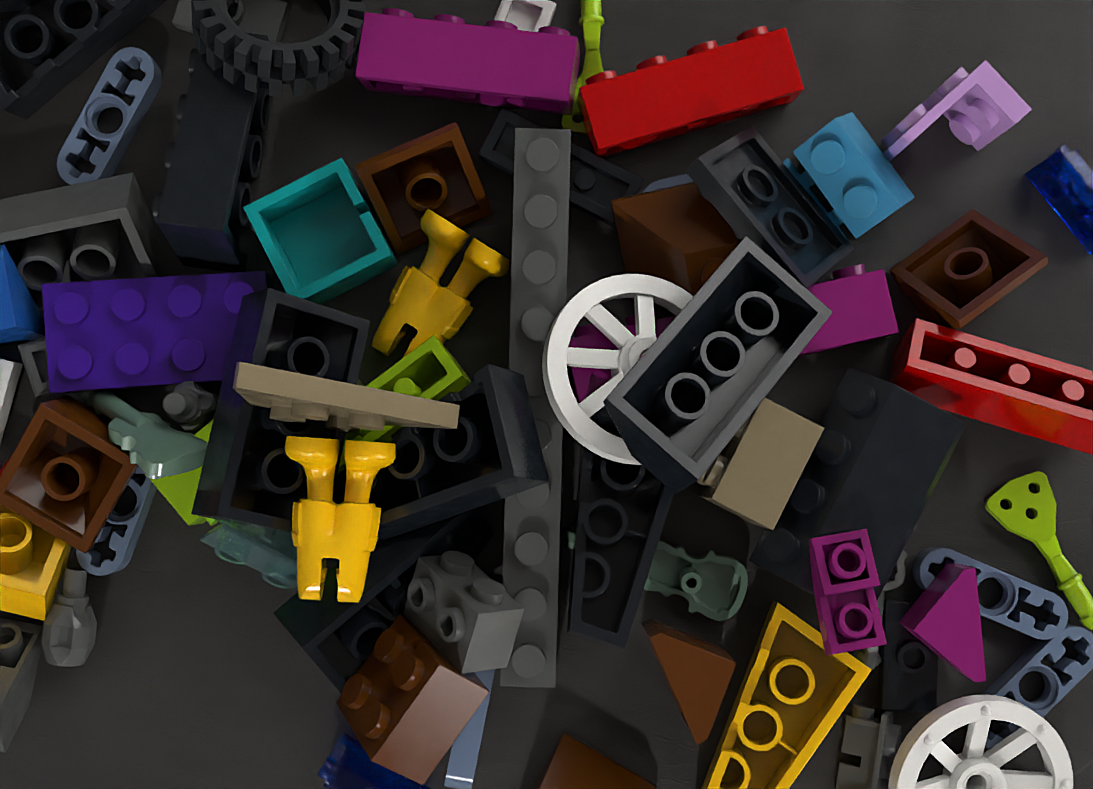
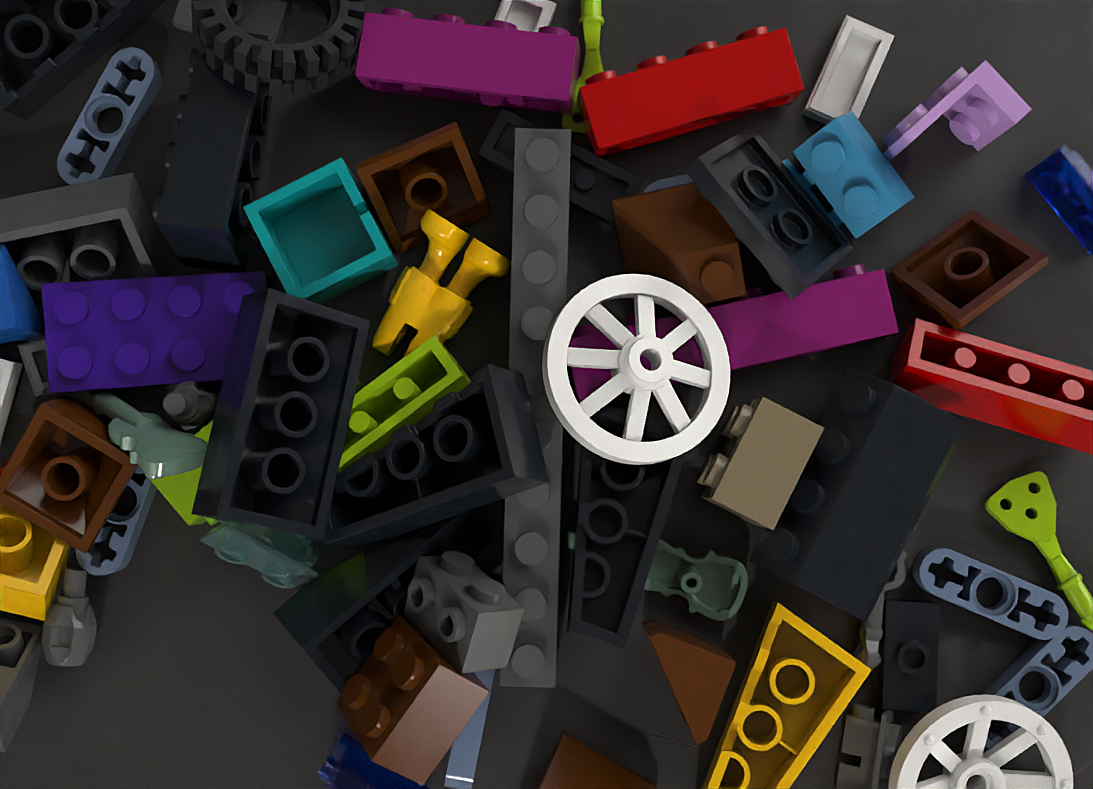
(331, 529): yellow piece -> none
(340, 404): dark tan wing -> none
(713, 365): black slope -> none
(845, 592): magenta slope -> none
(848, 71): none -> white tile
(949, 620): magenta slope -> none

